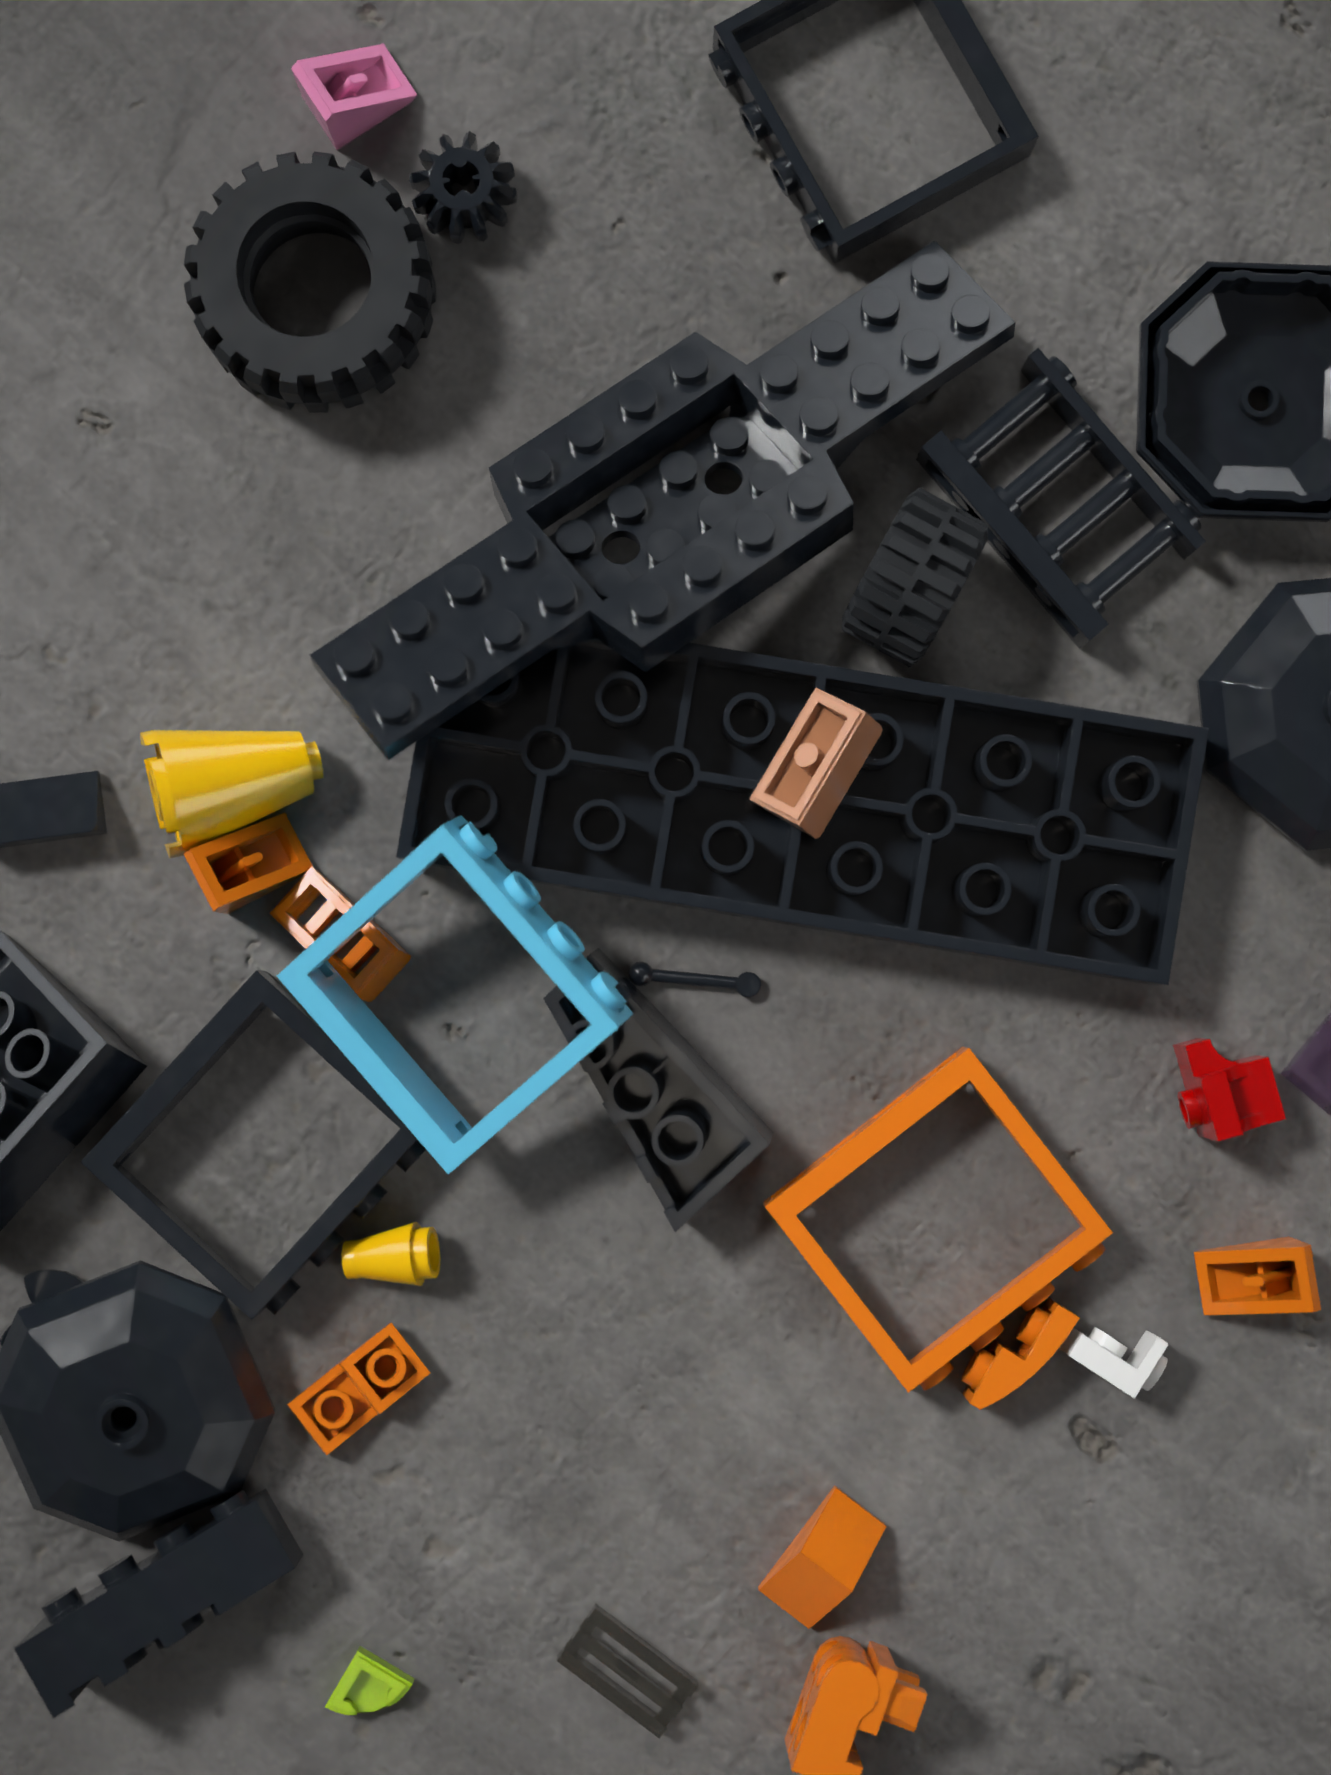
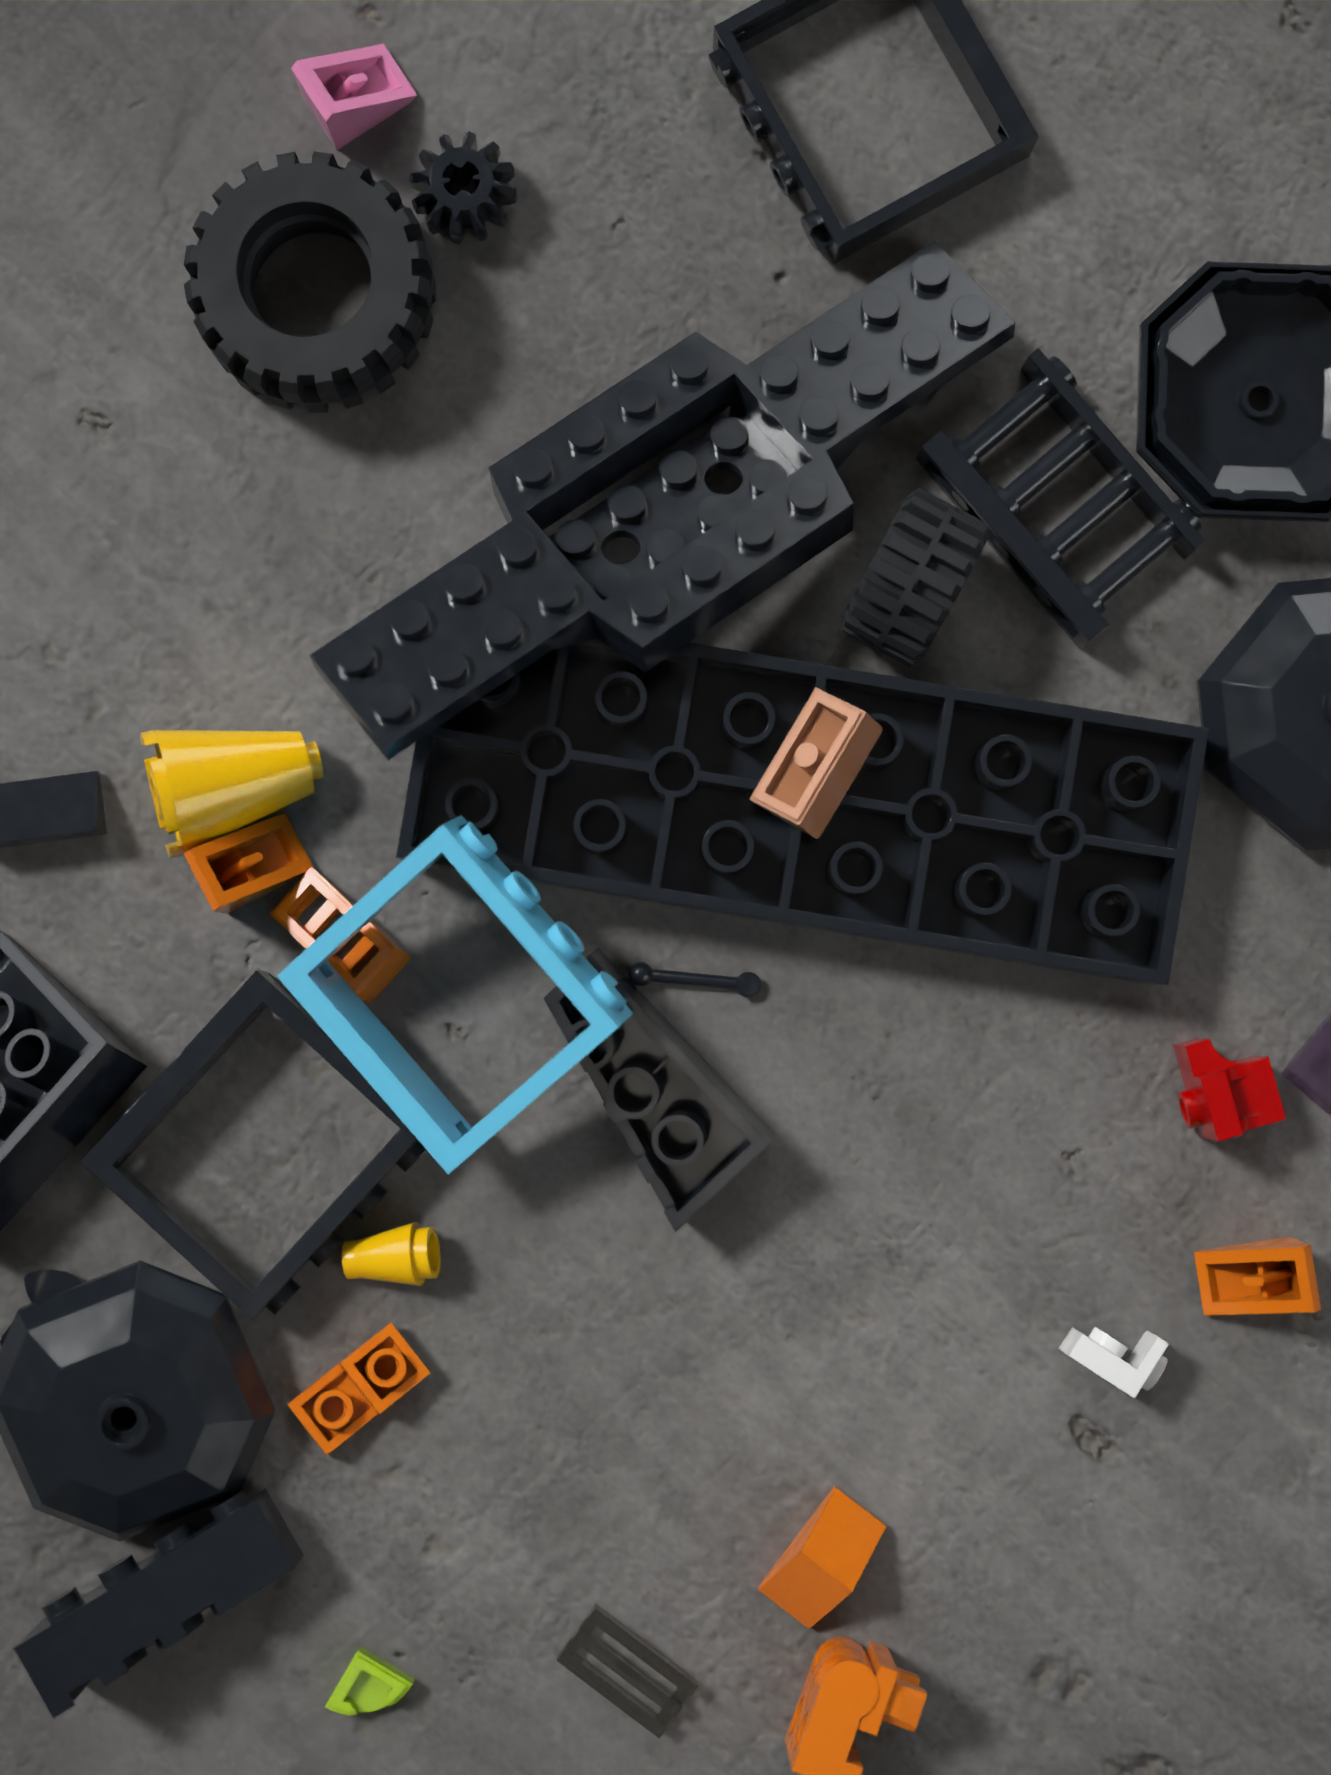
(1002, 1370): orange slope -> none
(1025, 1290): orange window -> none

